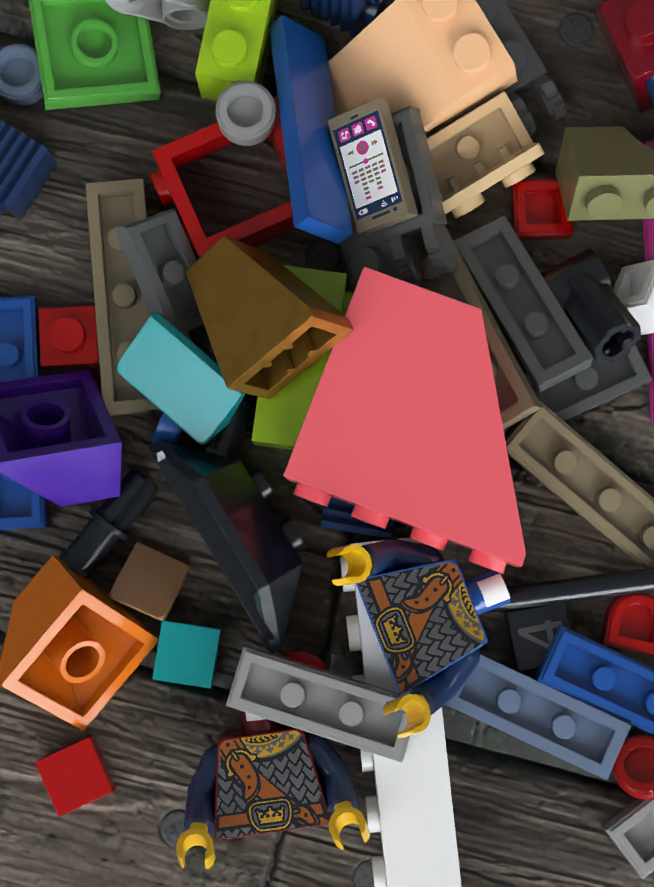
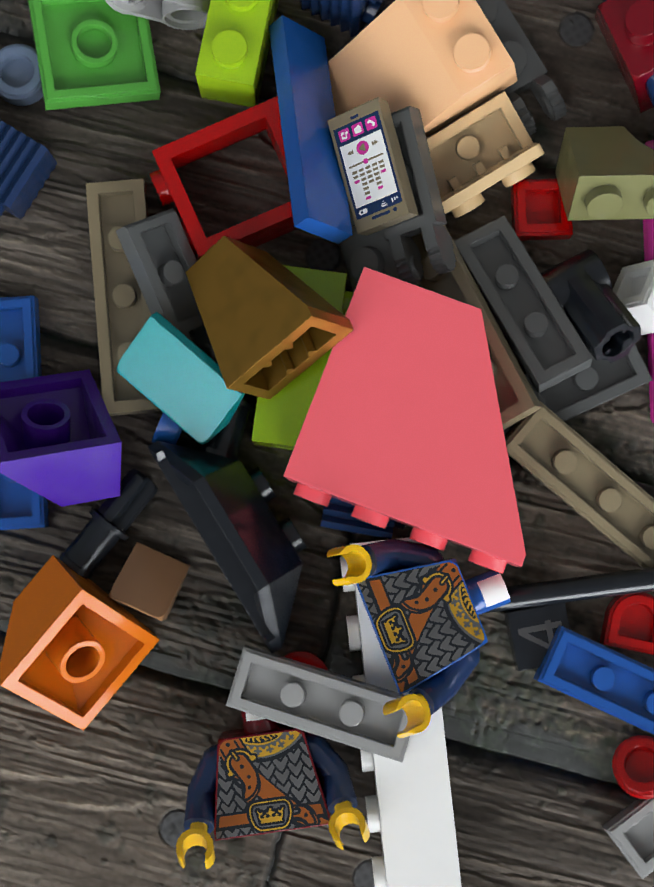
(68, 337): red plate -> none
(75, 775): red tile -> none
(187, 653): teal tile -> none
(246, 113): light grey tile -> none
(542, 716): sand blue plate -> none

